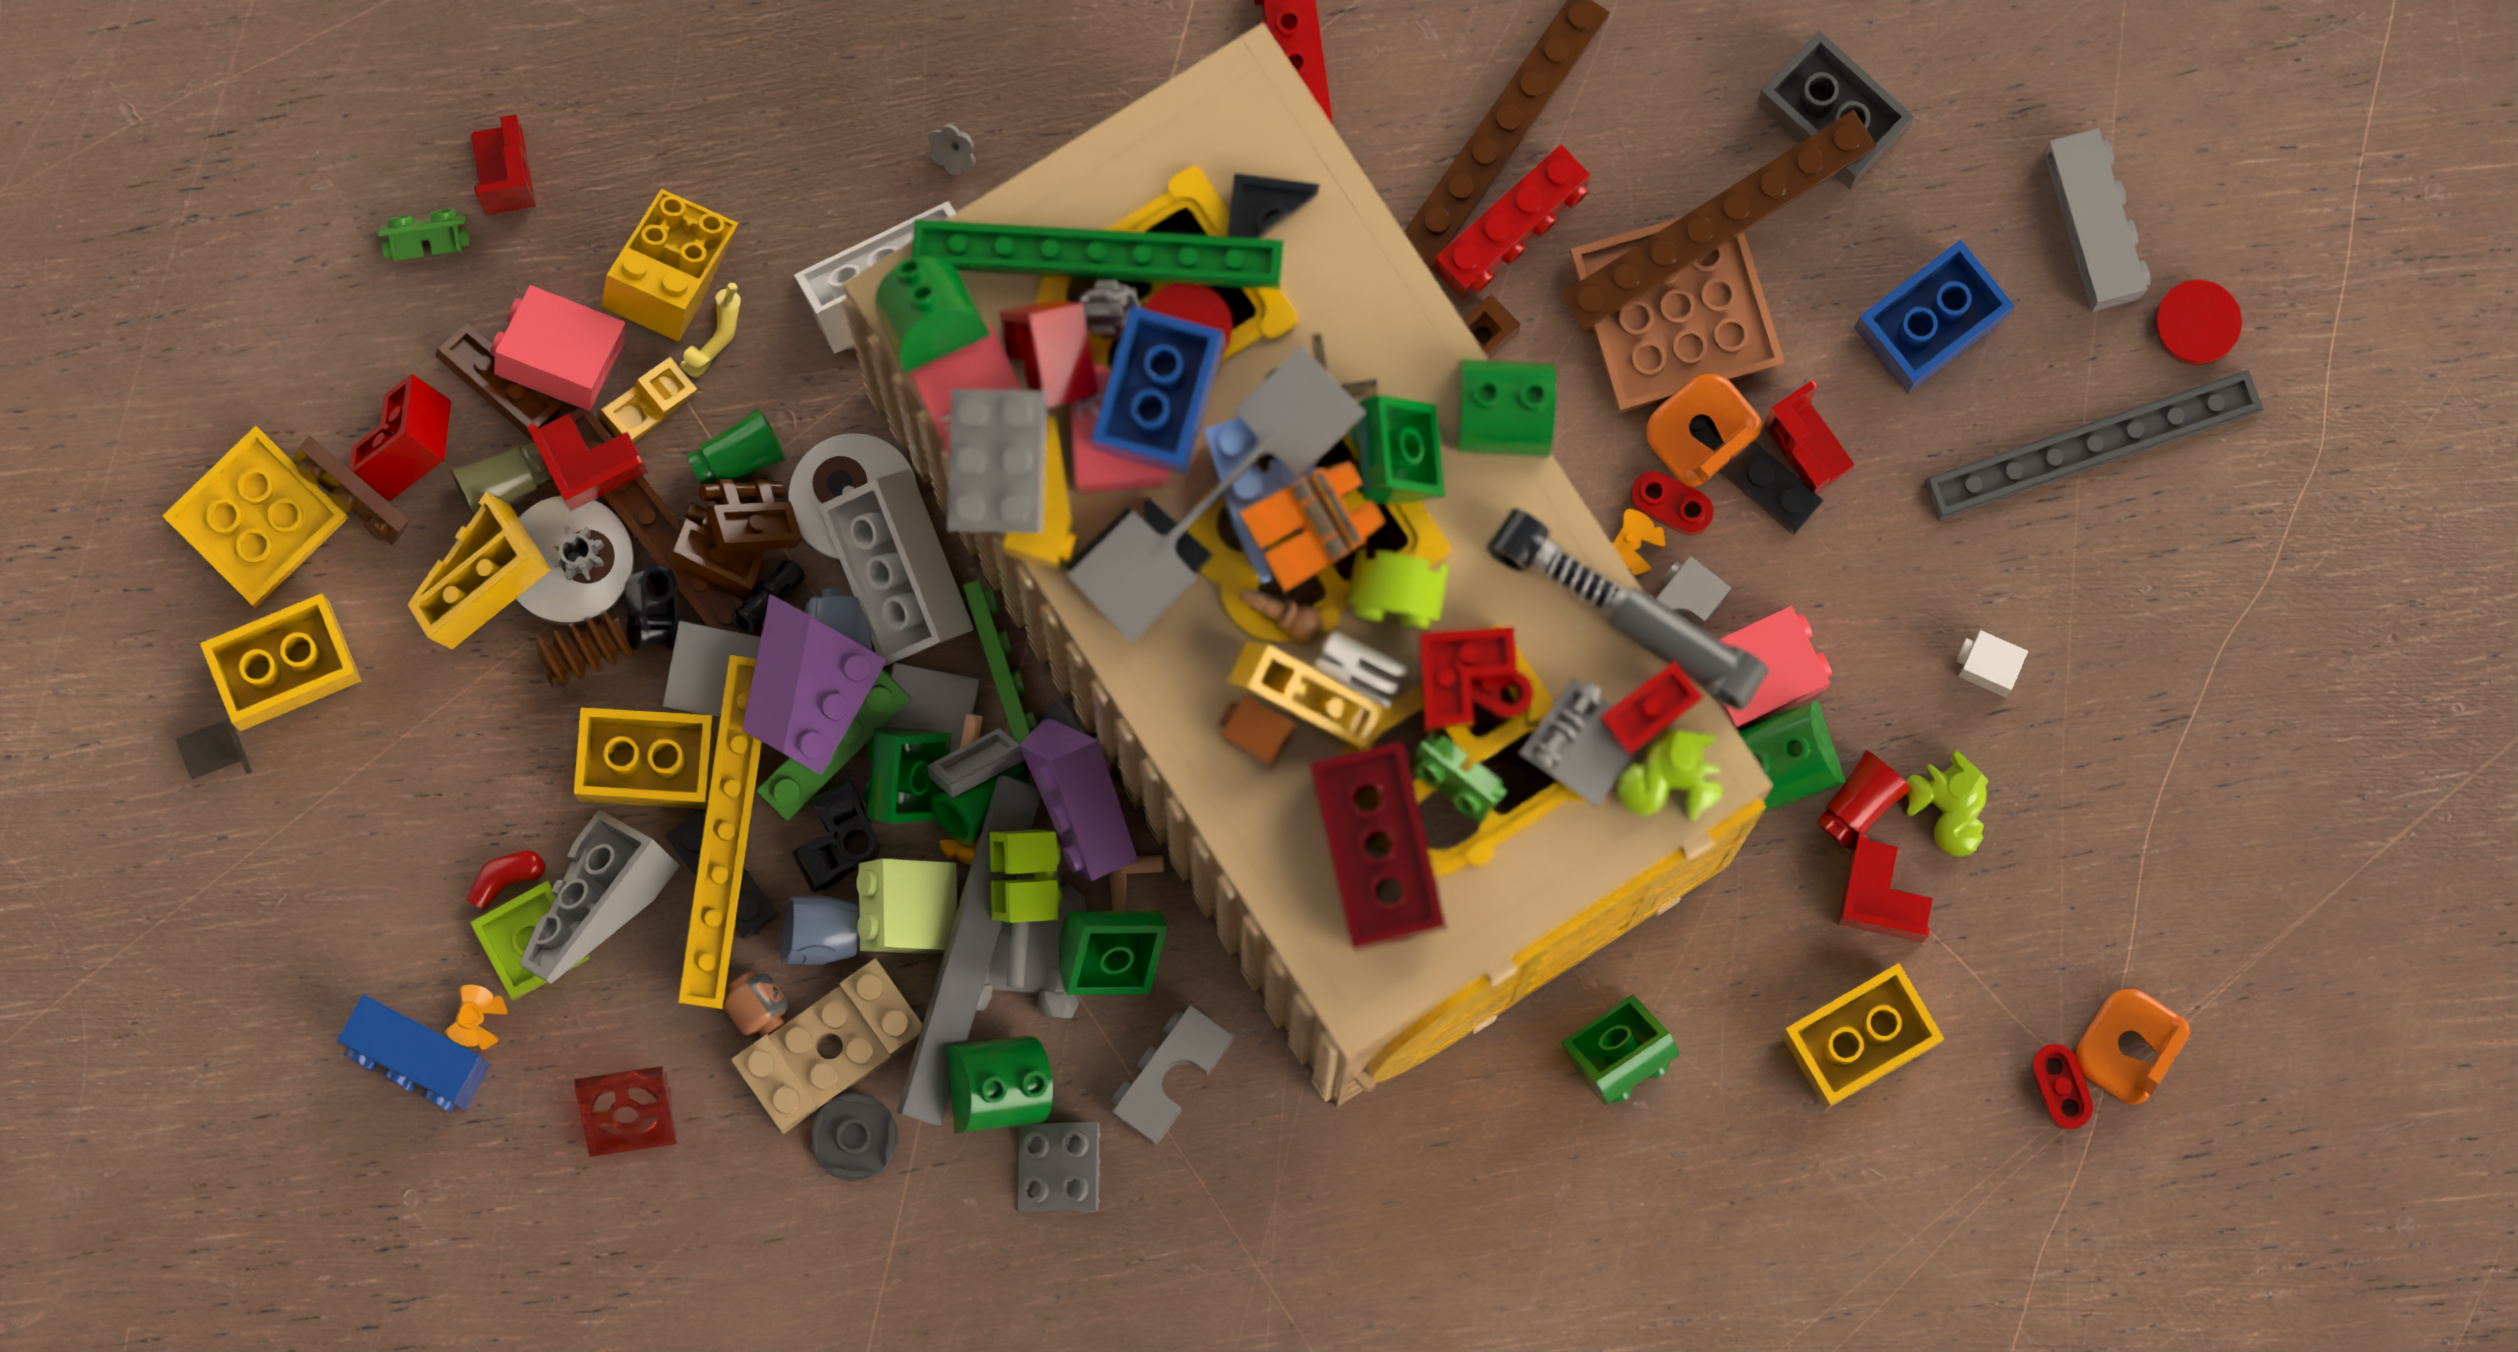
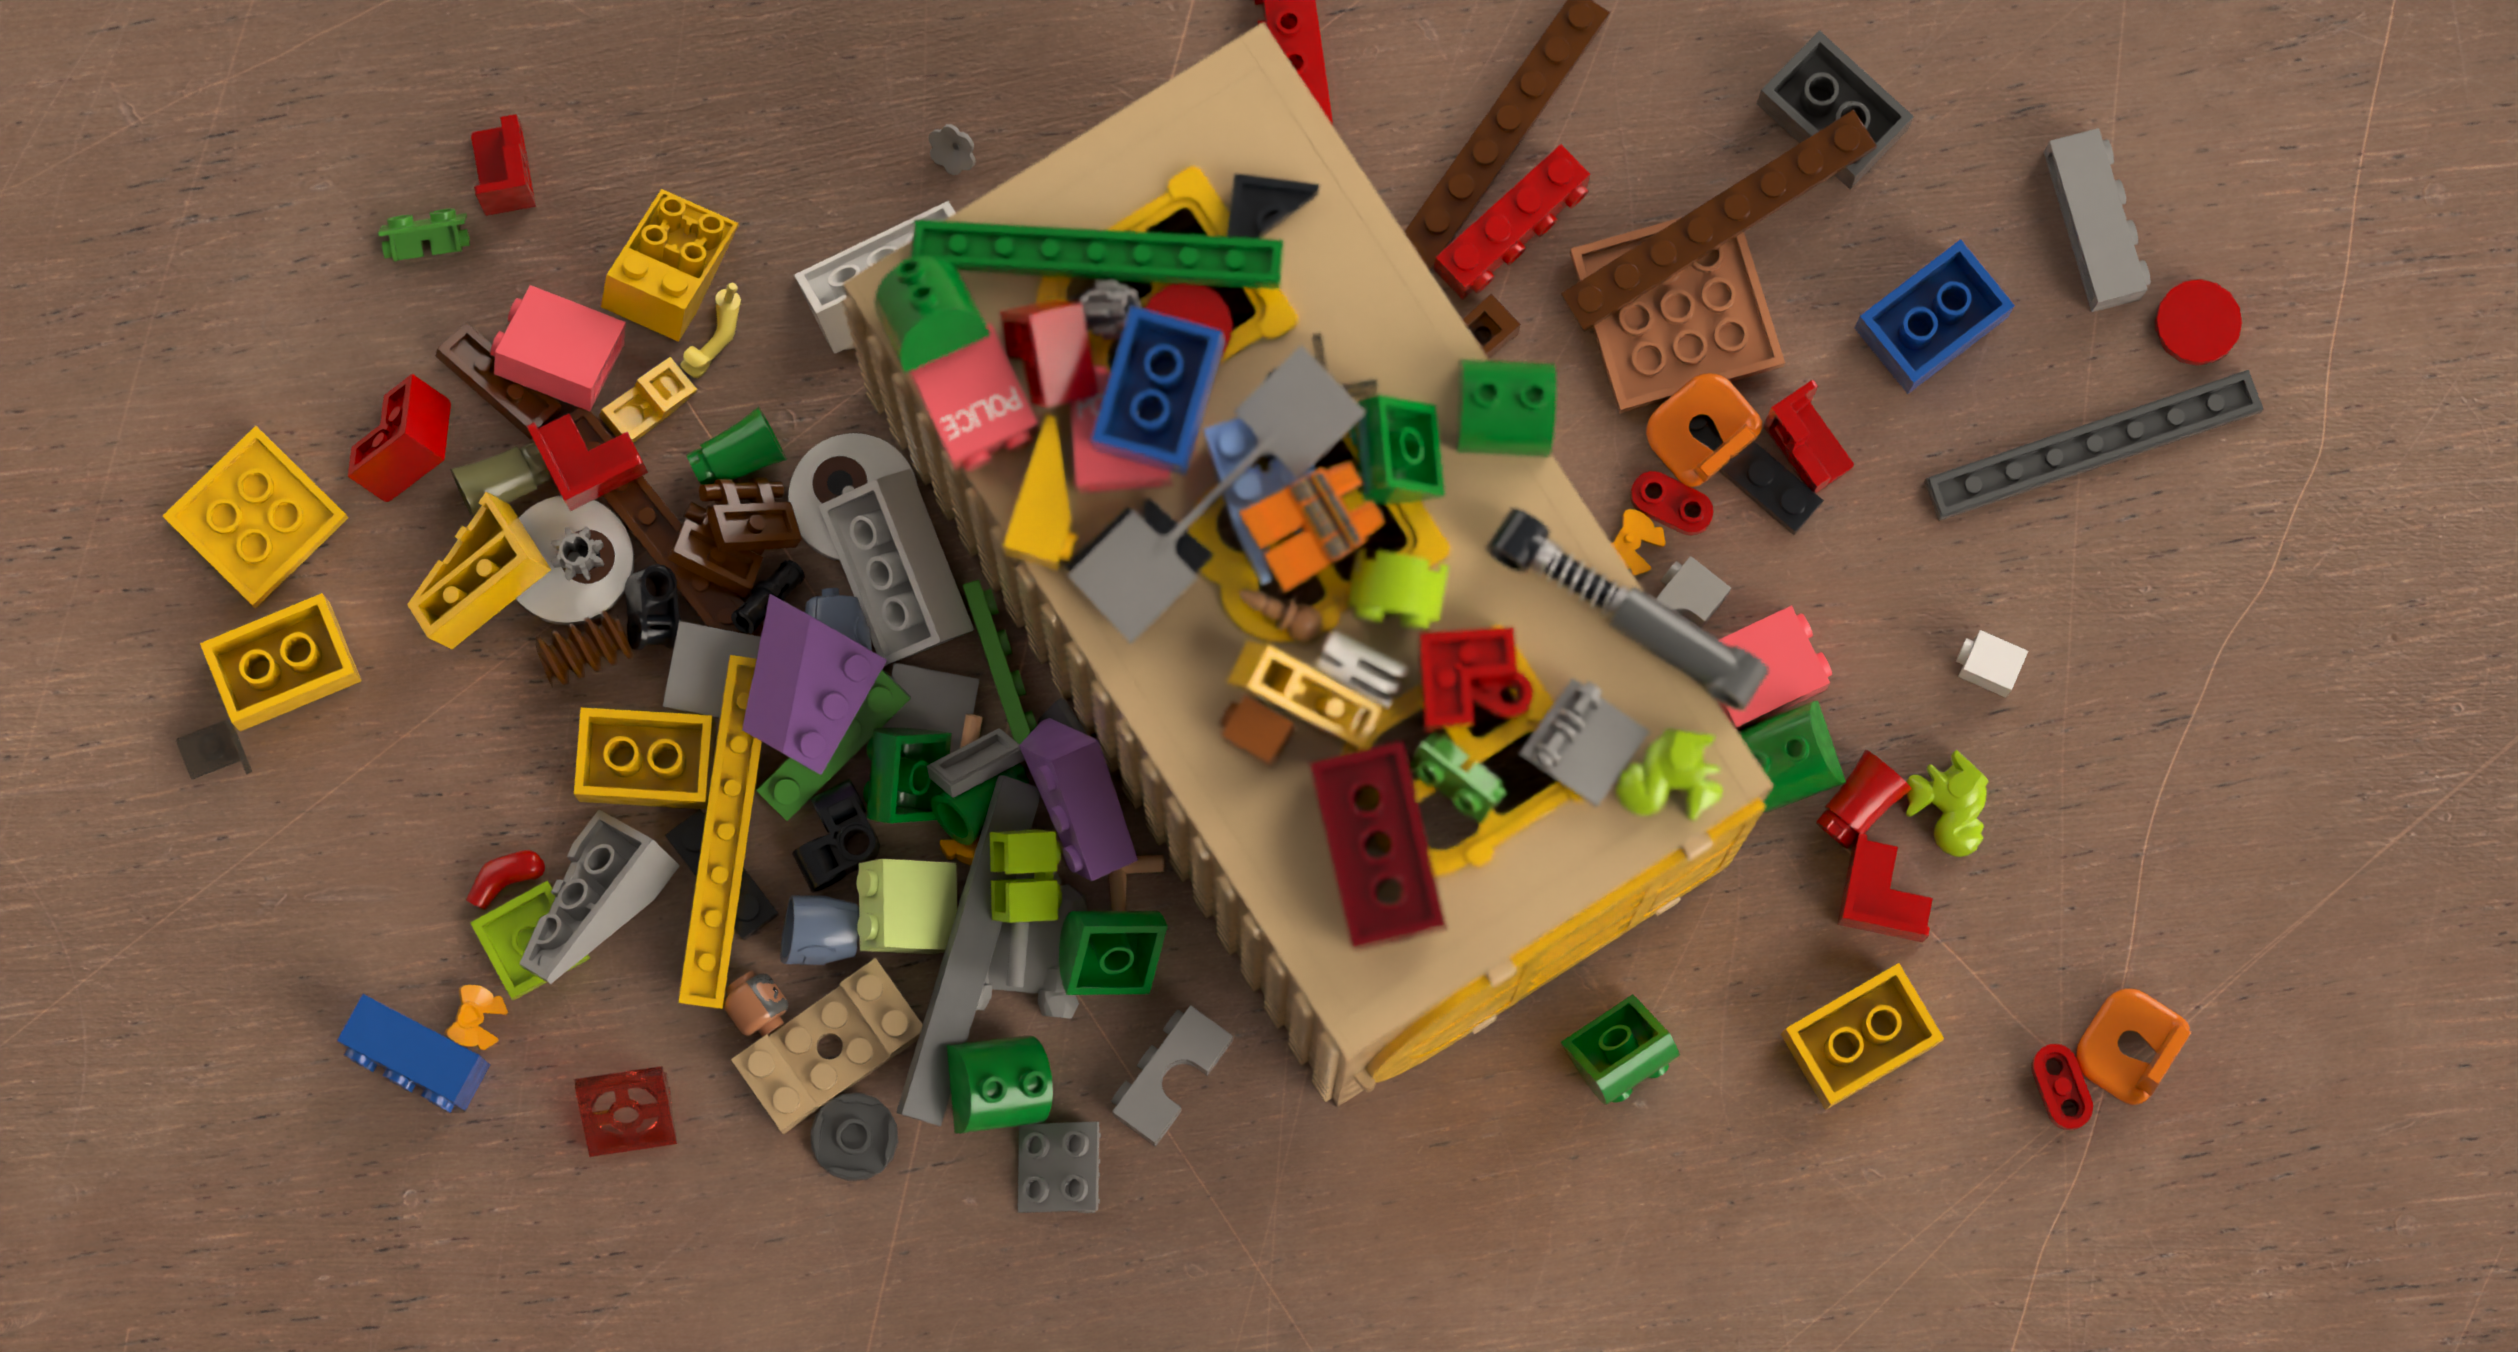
(350, 491): reddish brown plate -> none
(997, 461): light grey plate -> none
(1651, 708): red hinge -> none

